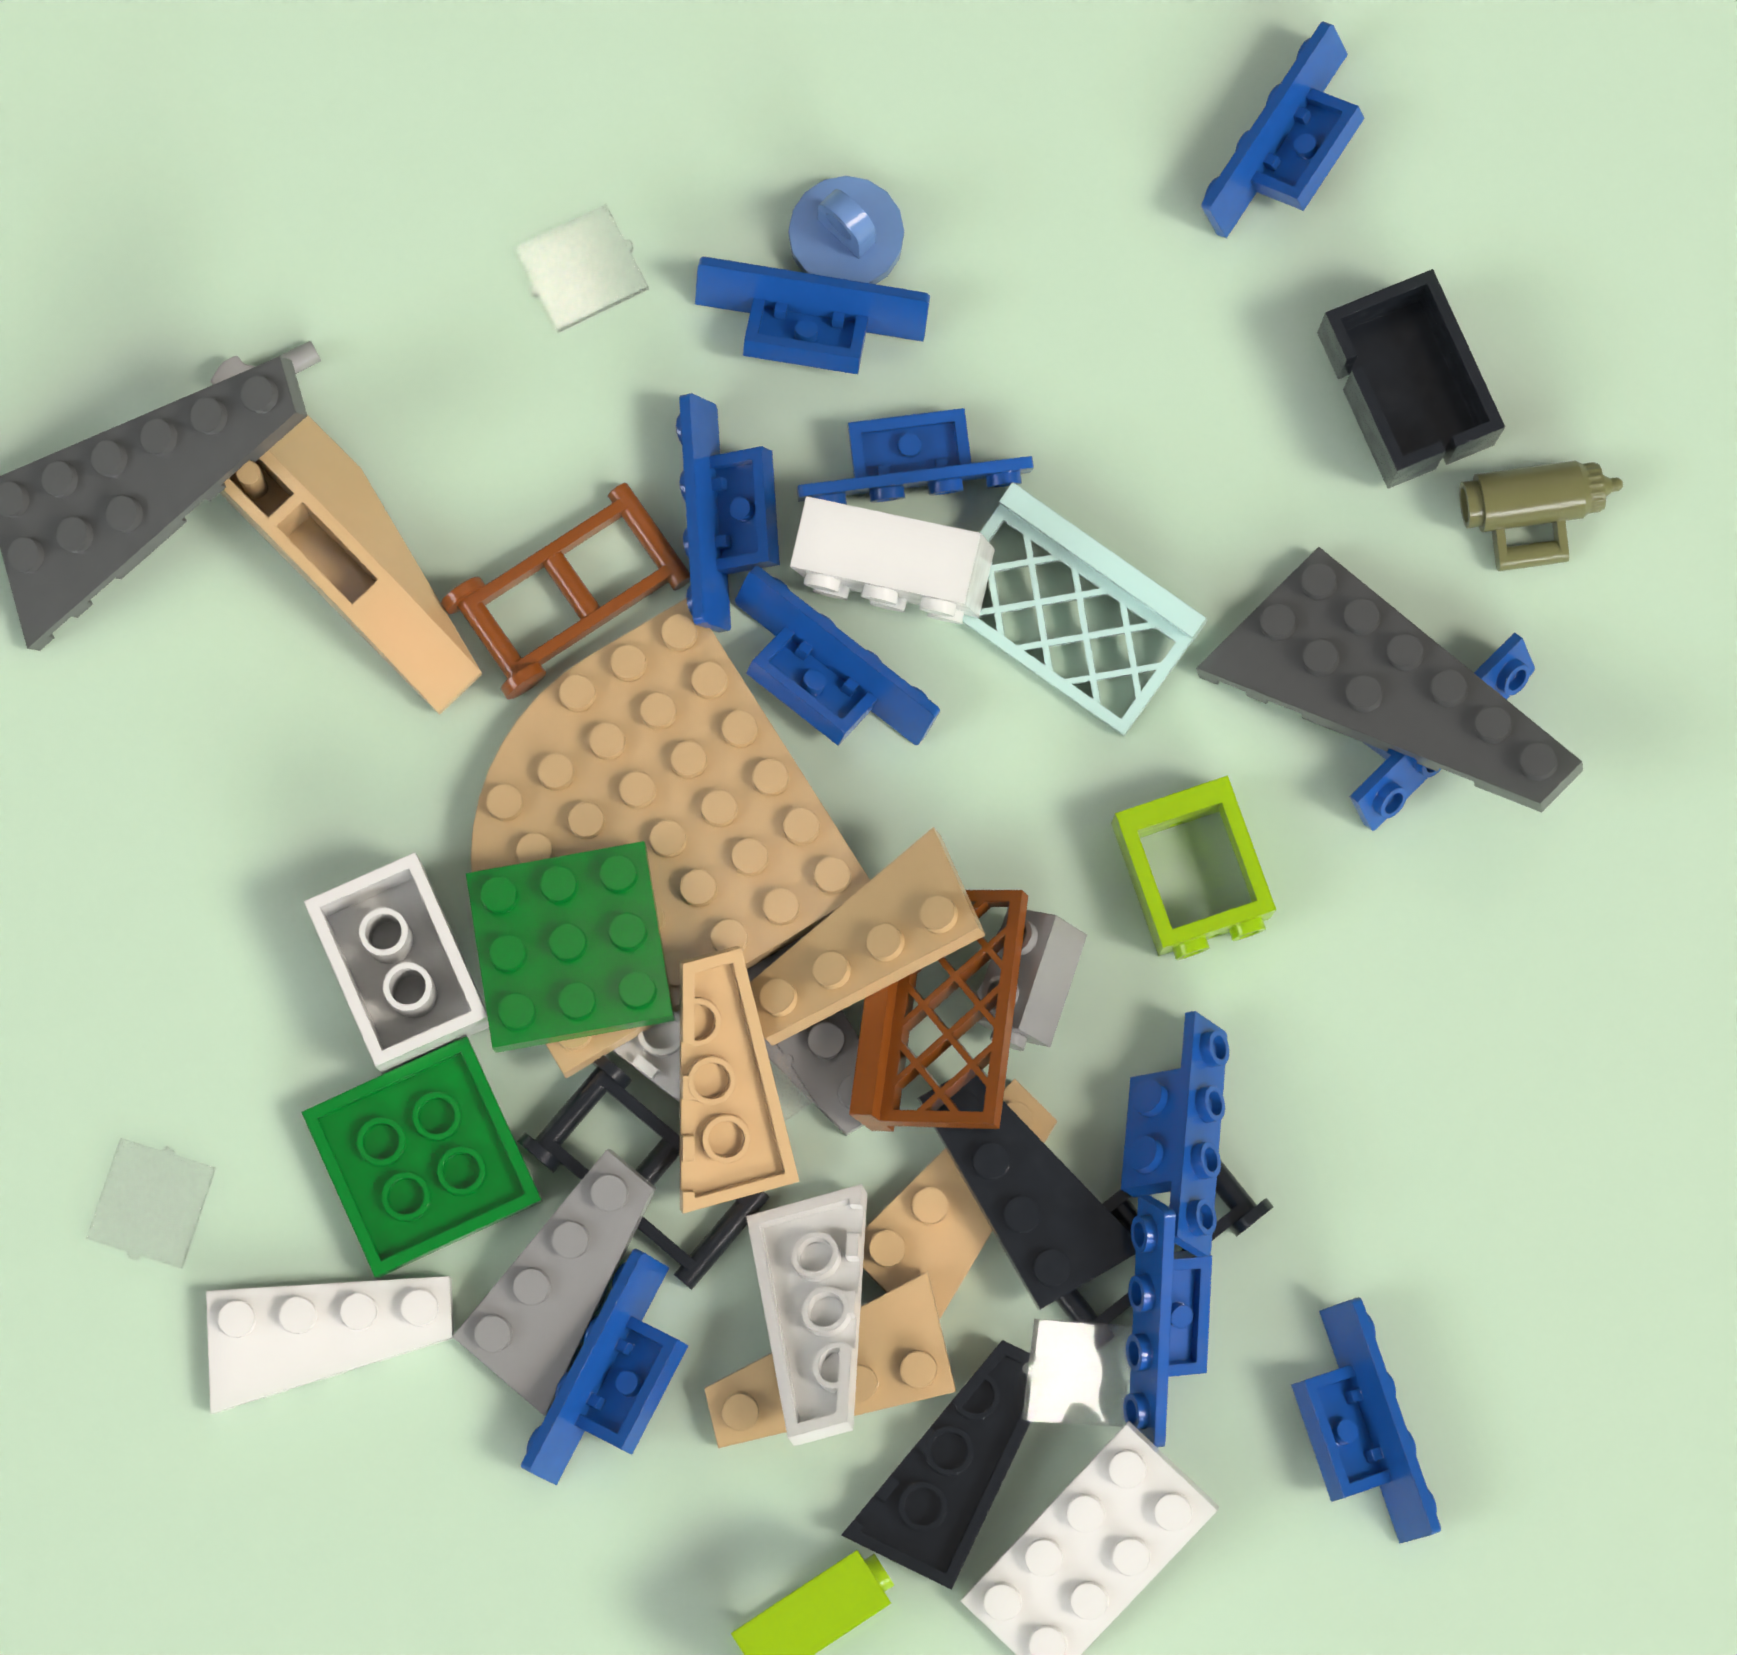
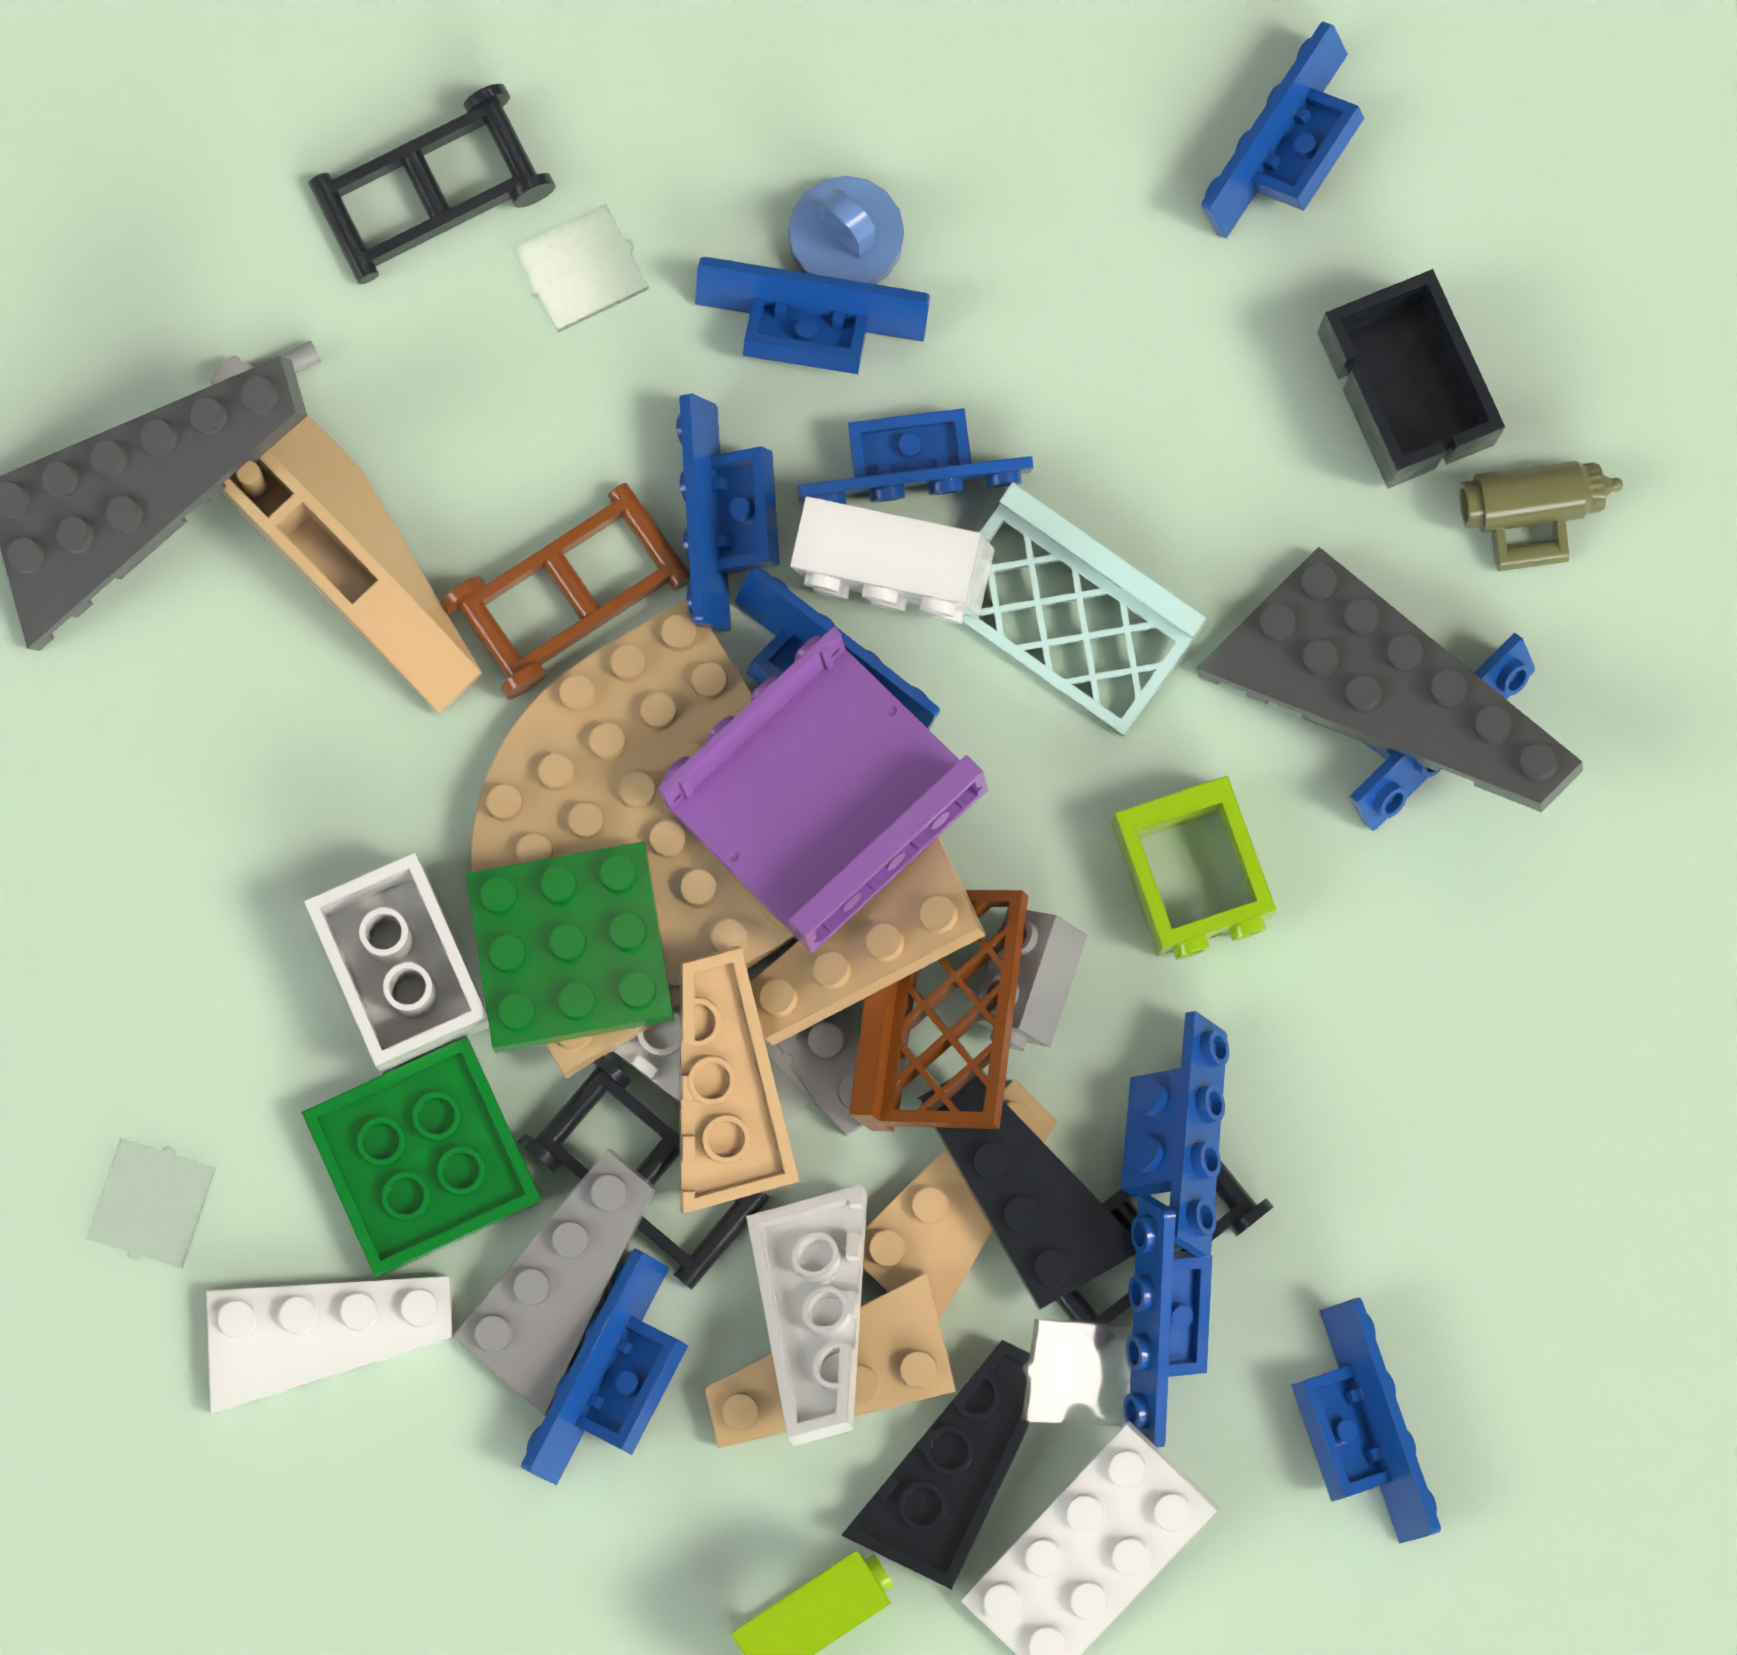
(482, 109): none -> black piece
(820, 790): none -> medium lavender panel

